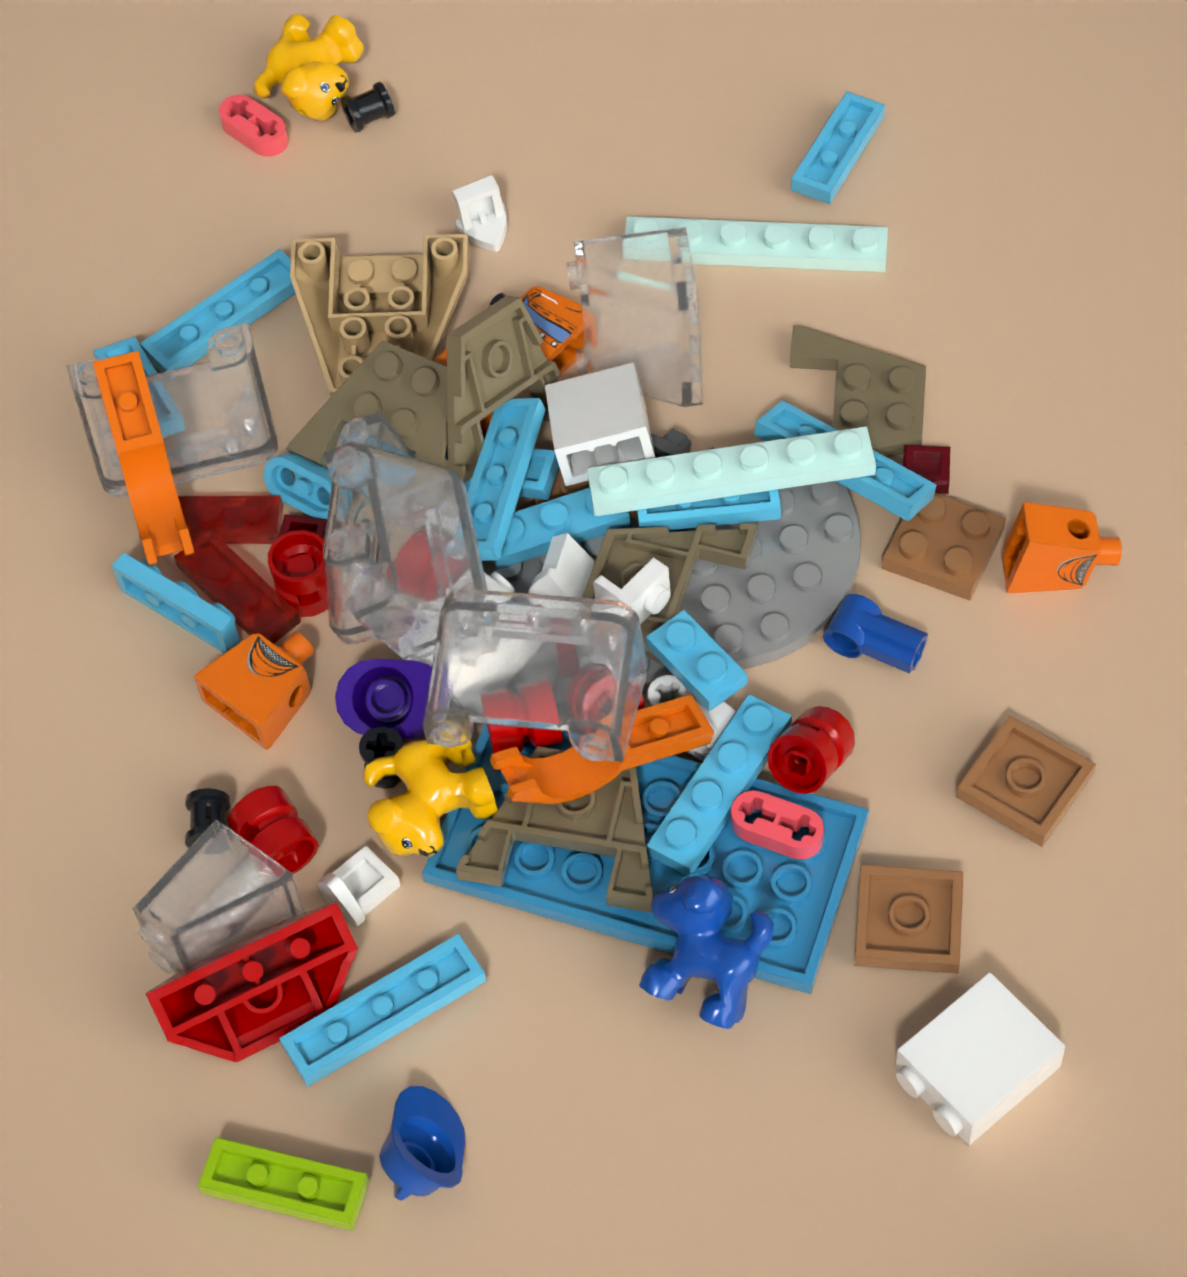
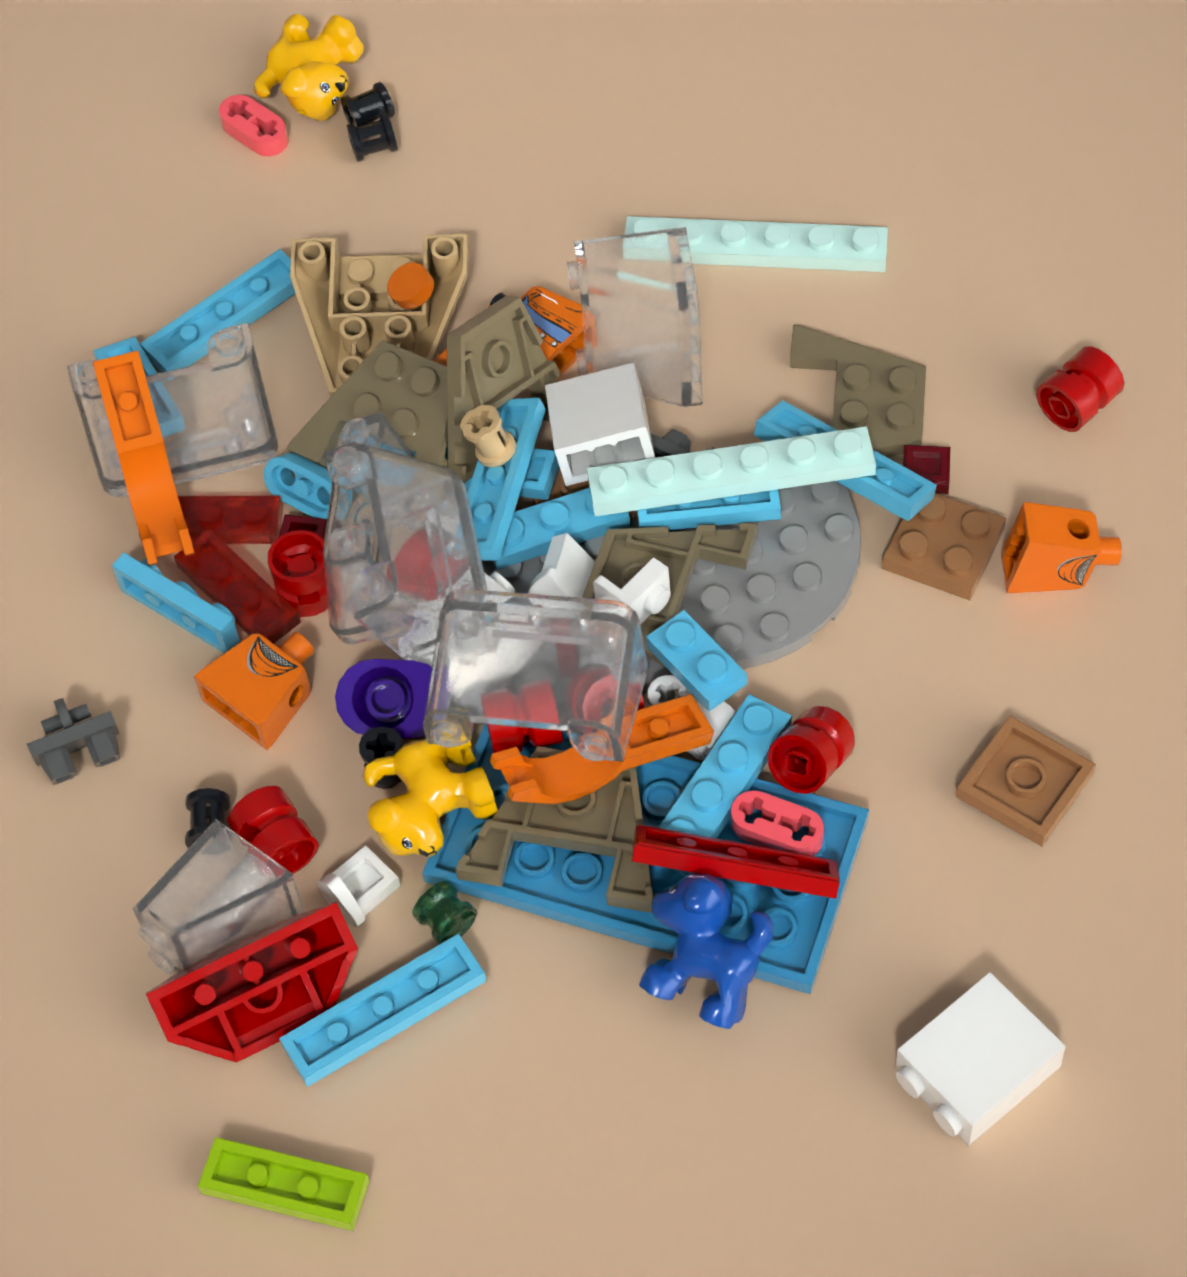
(54, 750): none -> dark grey hips
(358, 133): none -> black bush
(410, 285): none -> orange tile
(423, 1144): blue piece -> none
(444, 912): none -> clear green wheel
(481, 213): white tile -> none
(492, 442): none -> tan bush
(735, 861): none -> red tile
(838, 147): medium azure plate -> none
(862, 629): blue piece -> none
(909, 919): medium nougat plate -> none
(1080, 389): none -> red wheel

